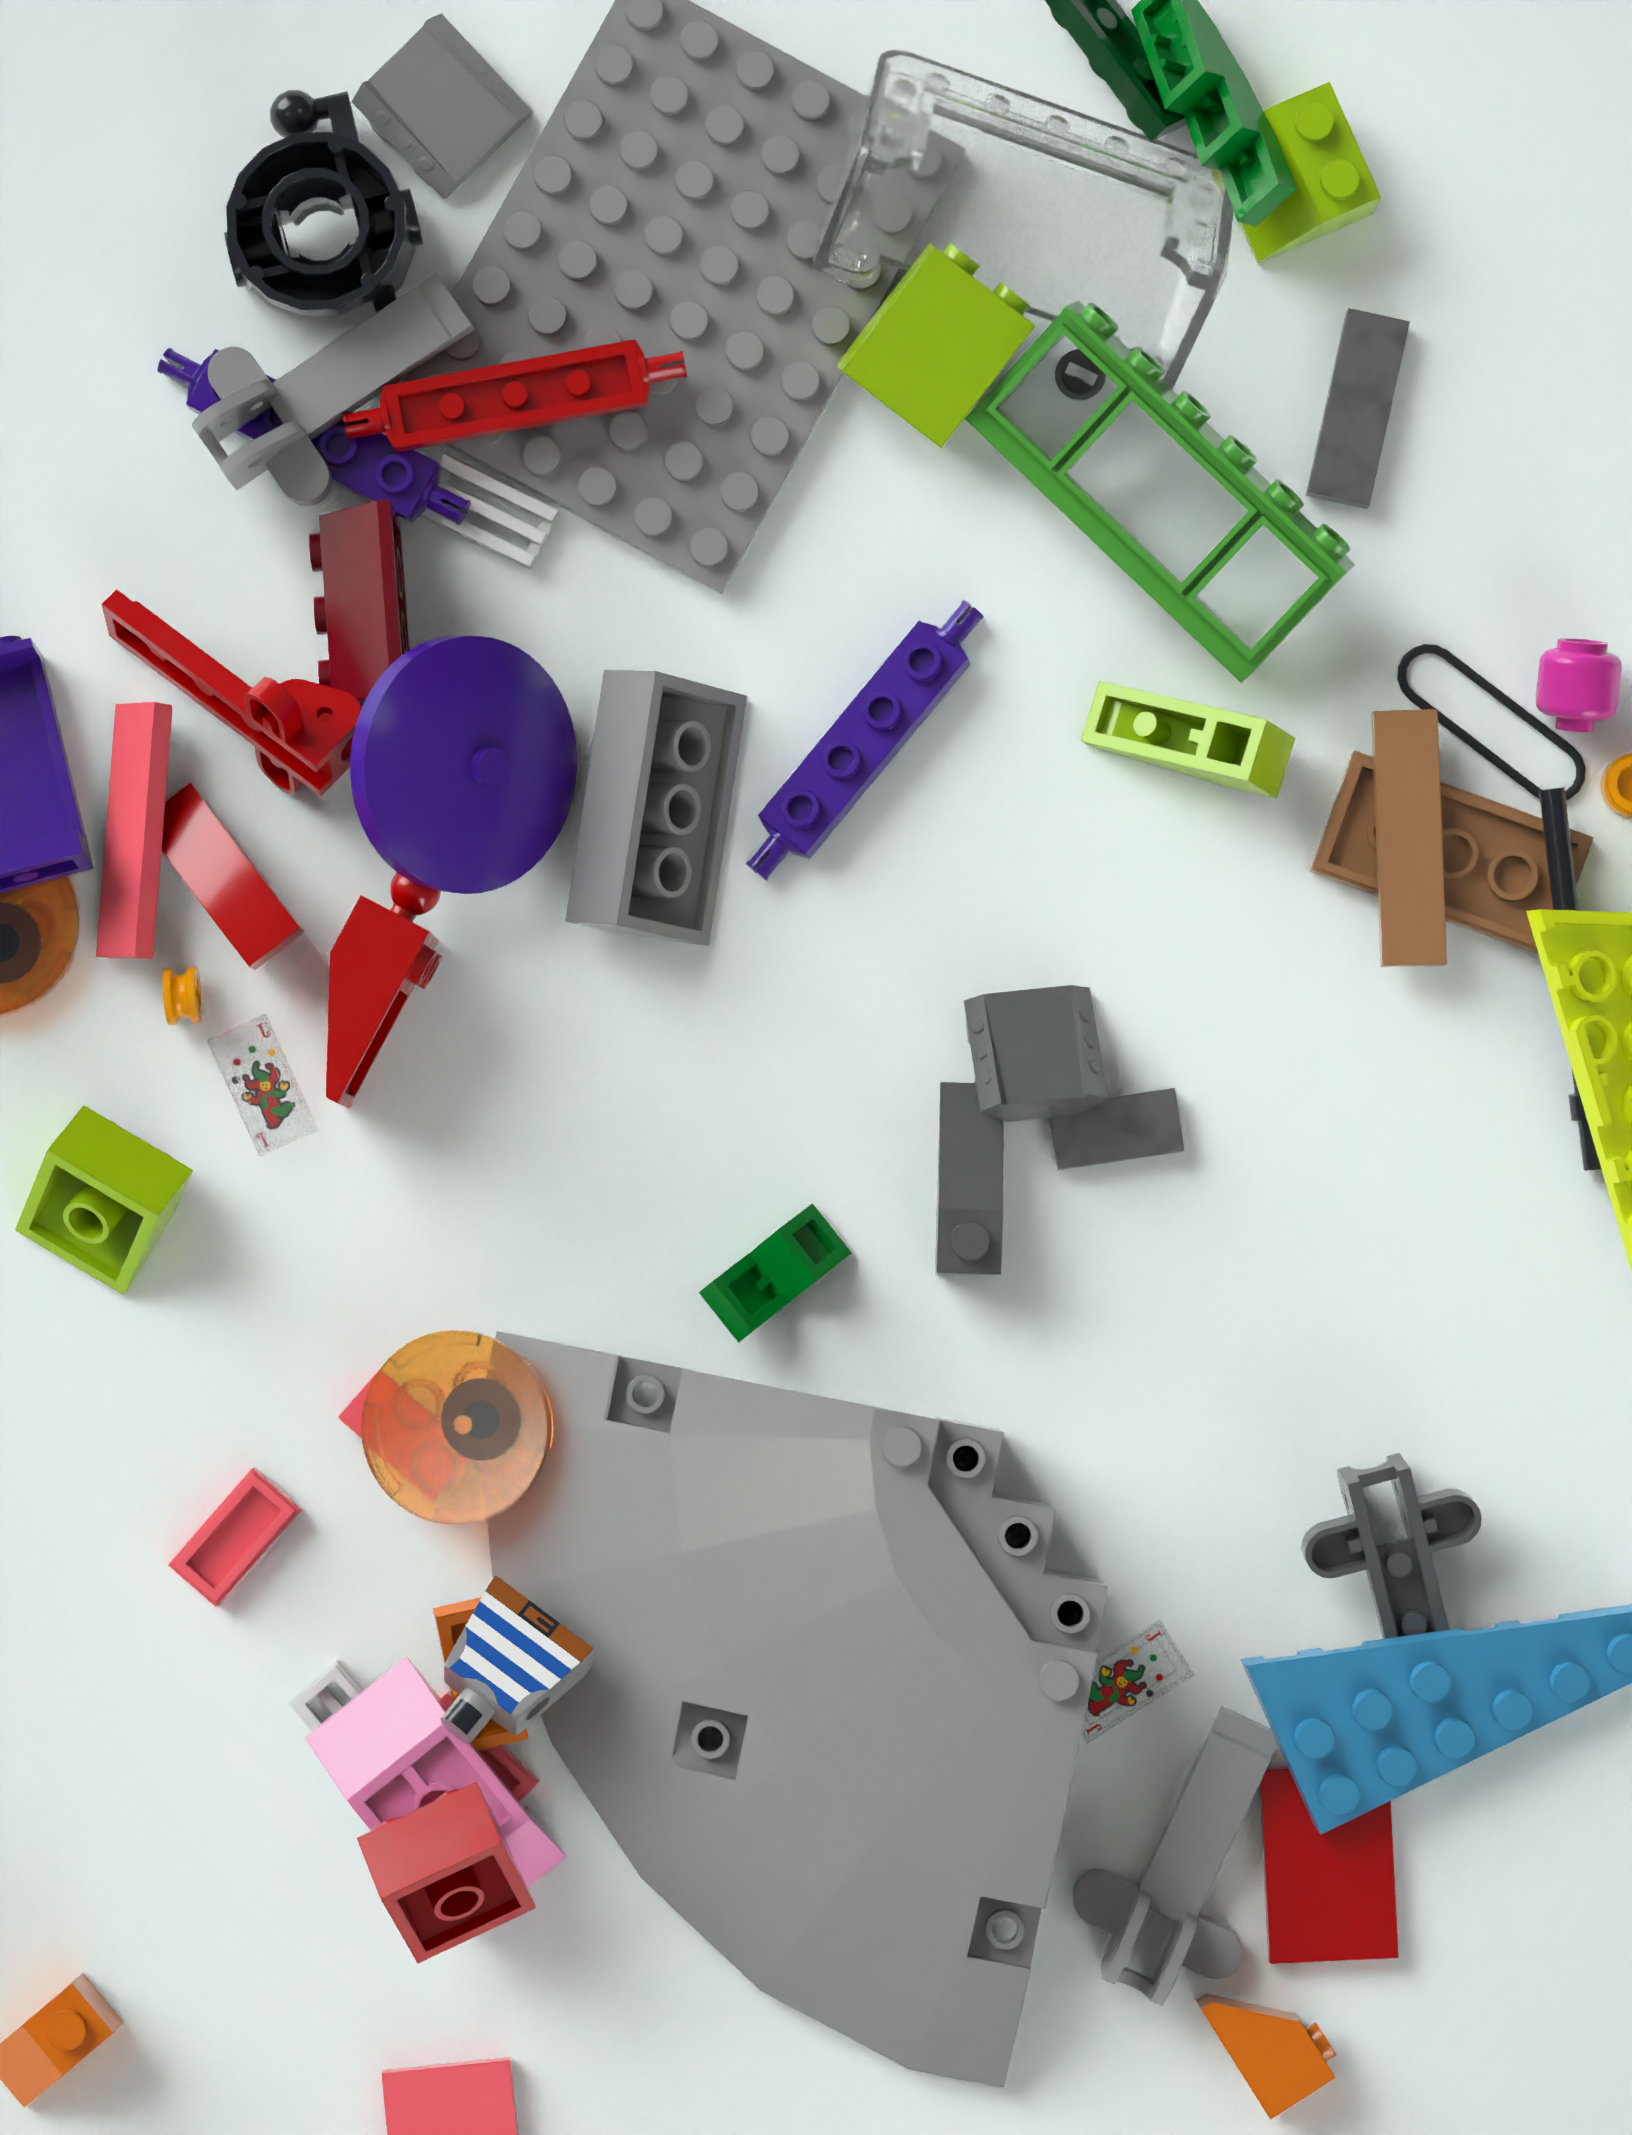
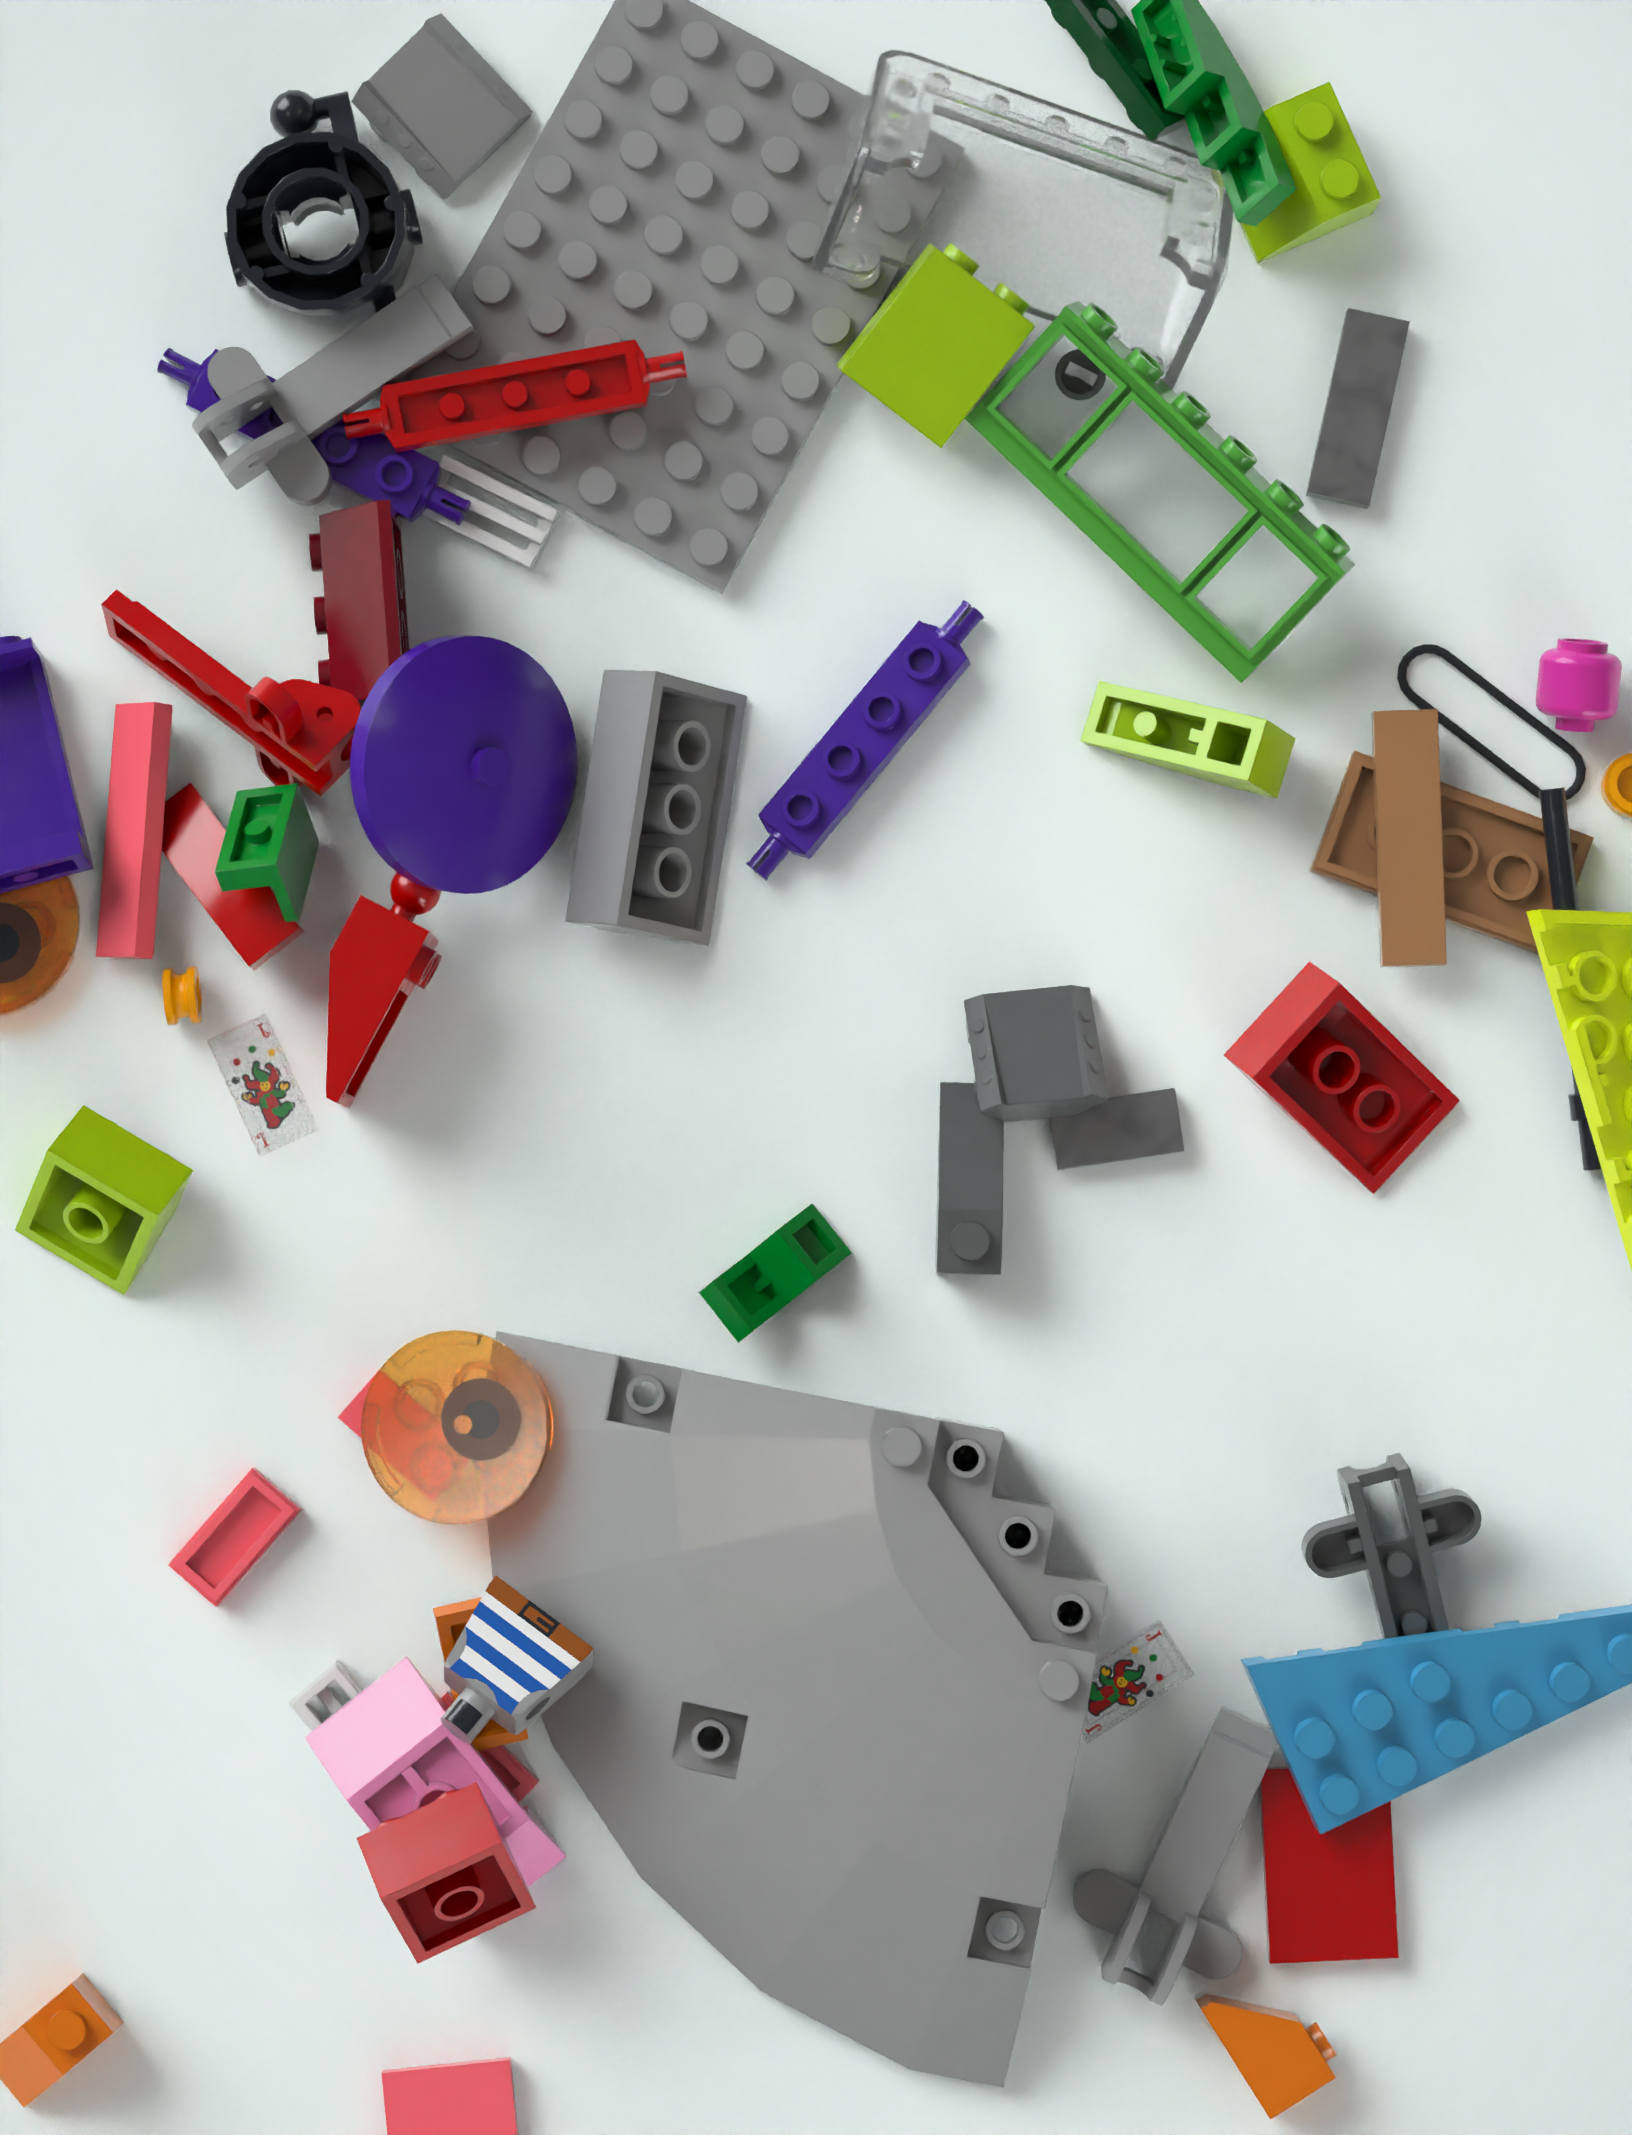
(270, 845): none -> green panel
(1341, 1076): none -> red slope

